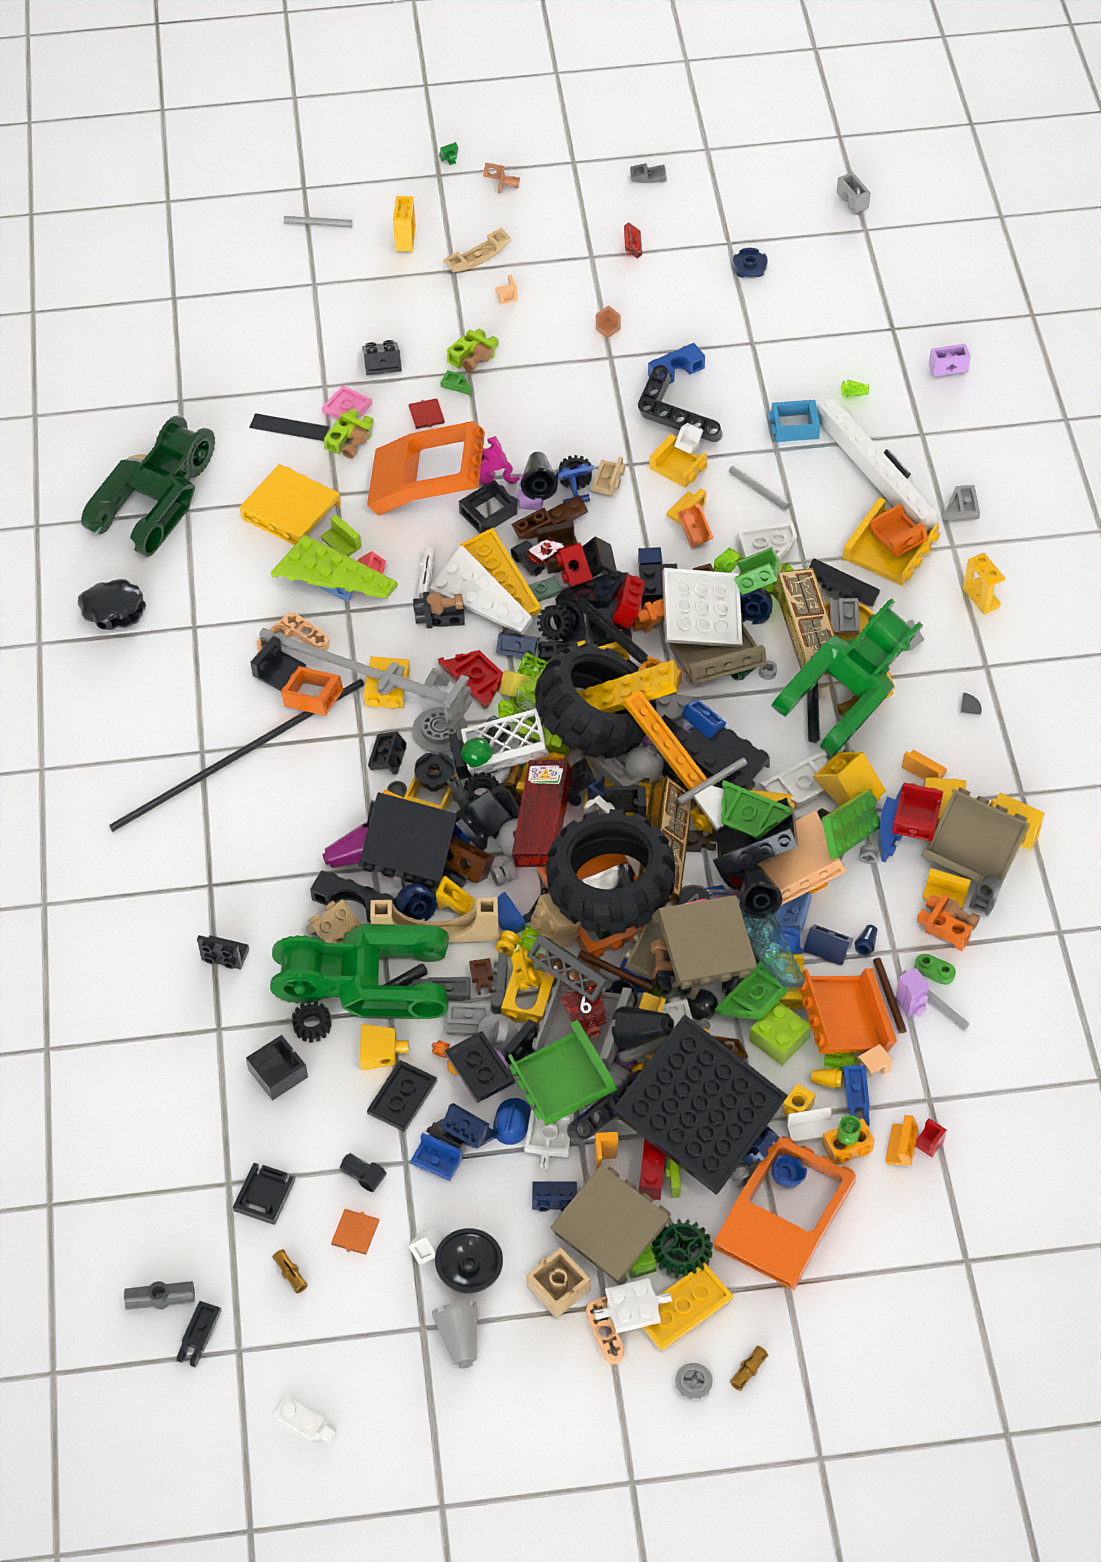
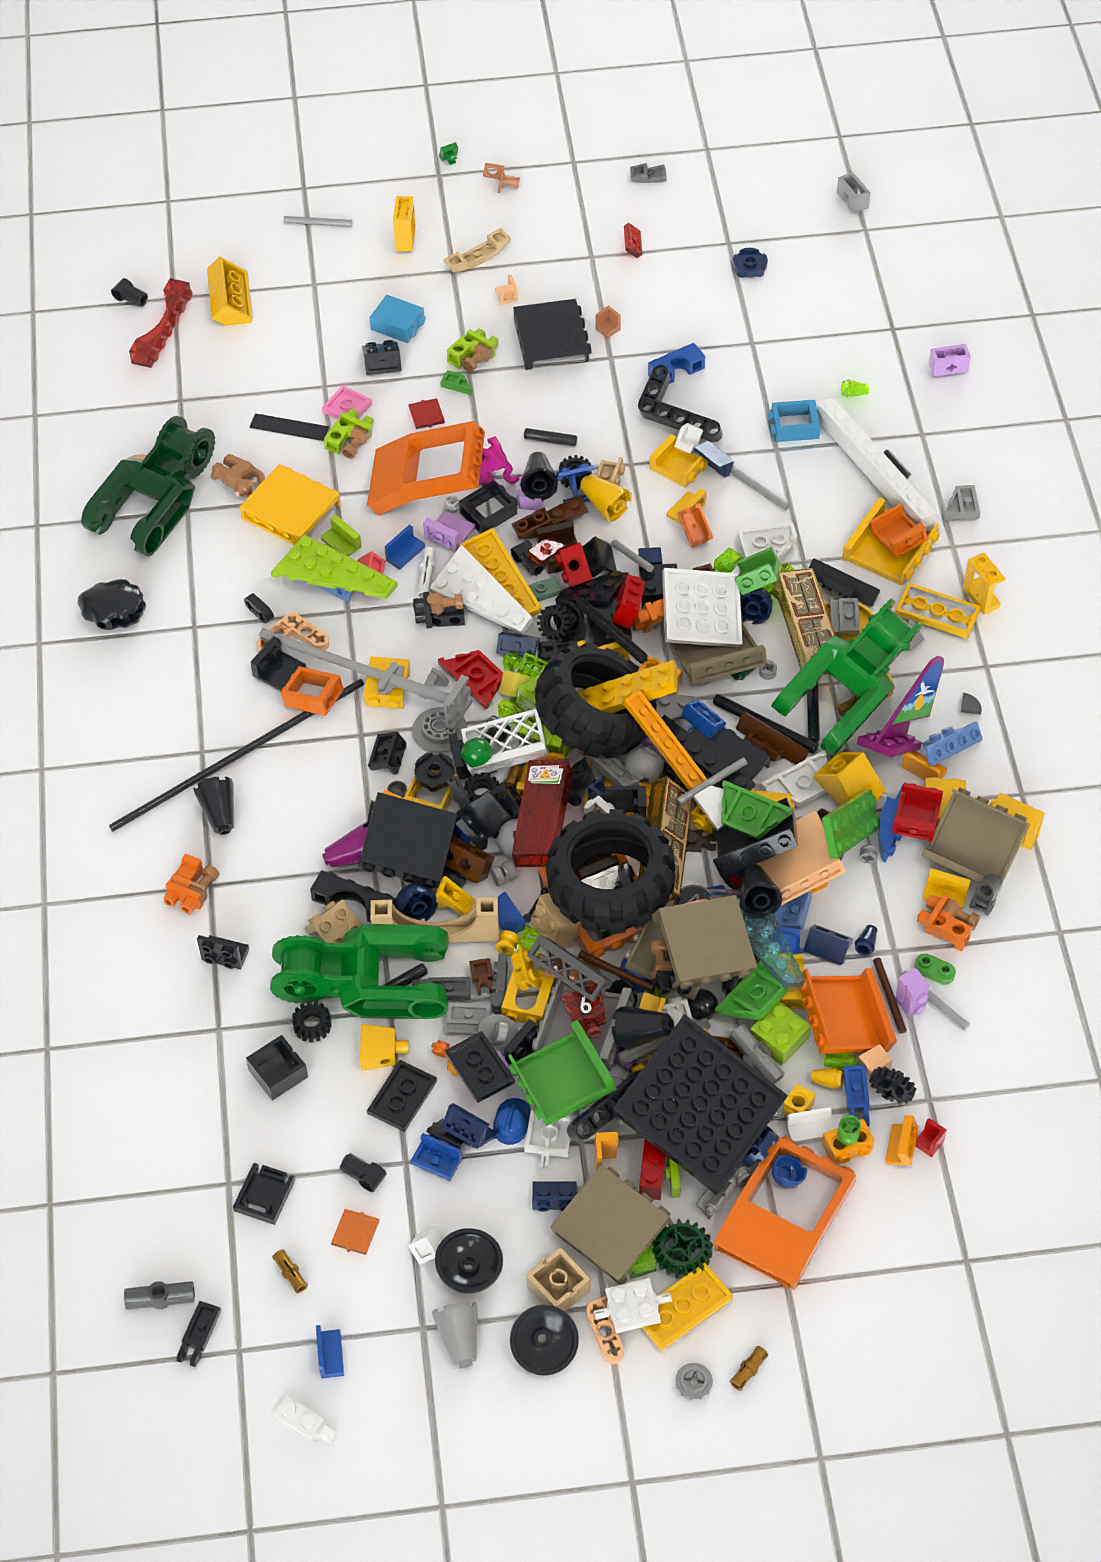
(125, 290): none -> black piece
(147, 347): none -> clear red arch
(184, 884): none -> orange hips
(217, 802): none -> black cone
(229, 293): none -> yellow slope
(238, 475): none -> medium nougat animal
(258, 608): none -> black beam
(329, 1353): none -> blue panel
(397, 318): none -> dark azure brick
(403, 548): none -> blue panel
(448, 530): none -> lavender bracket
(451, 502): none -> white plate
(511, 661): none -> clear neon green plate
(548, 436): none -> black axle
(551, 331): none -> black panel
(556, 1350): none -> black dish
(597, 865): none -> dark brown panel
(606, 496): none -> yellow cone
(633, 556): none -> light grey bar
(710, 1202): none -> light grey hinge
(715, 457): none -> panel
(738, 709): none -> black axle
(756, 1054): none -> light grey piece
(770, 740): none -> reddish brown bracket
(892, 1085): none -> black gear
(916, 705): none -> magenta piece
(937, 610): none -> yellow piece
(950, 742): none -> medium blue bracket

